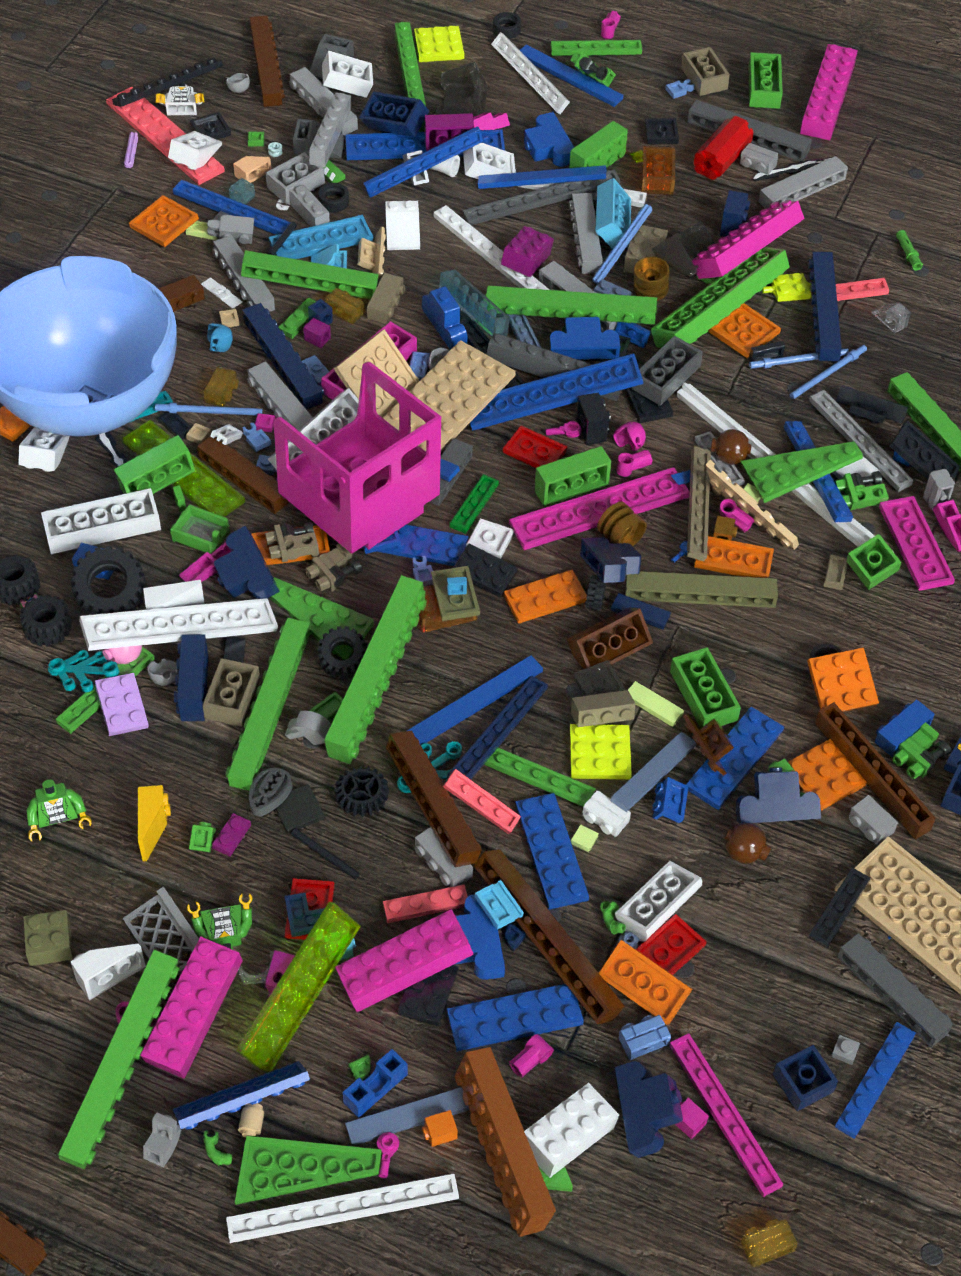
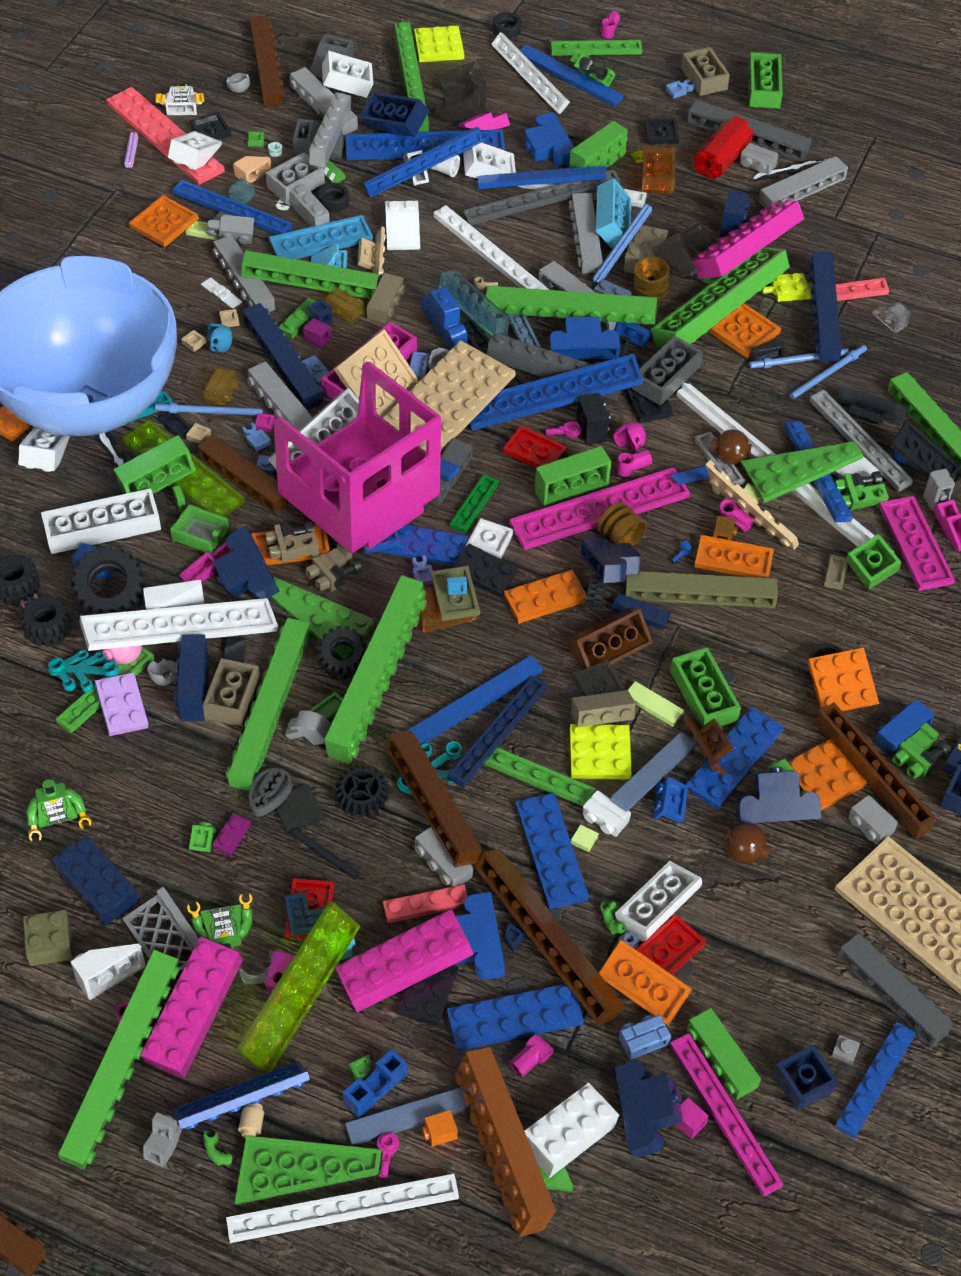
(95, 880): none -> dark blue brick
(152, 817): yellow slope -> none
(163, 83): black plate -> none
(183, 292): reddish brown brick -> none
(193, 341): none -> tan plate
(229, 436): white tile -> none
(282, 239): black bar -> none
(445, 127): magenta brick -> none
(480, 284): none -> tan hand
(481, 801): coral plate -> none
(498, 904): medium azure plate -> none
(527, 251): magenta brick -> none
(698, 504): dark tan plate -> none
(723, 1054): none -> bright green brick
(768, 1242): clear yellow brick -> none
(828, 92): dark pink brick -> none
(839, 907): black plate -> none
(911, 254): bright green pin -> none

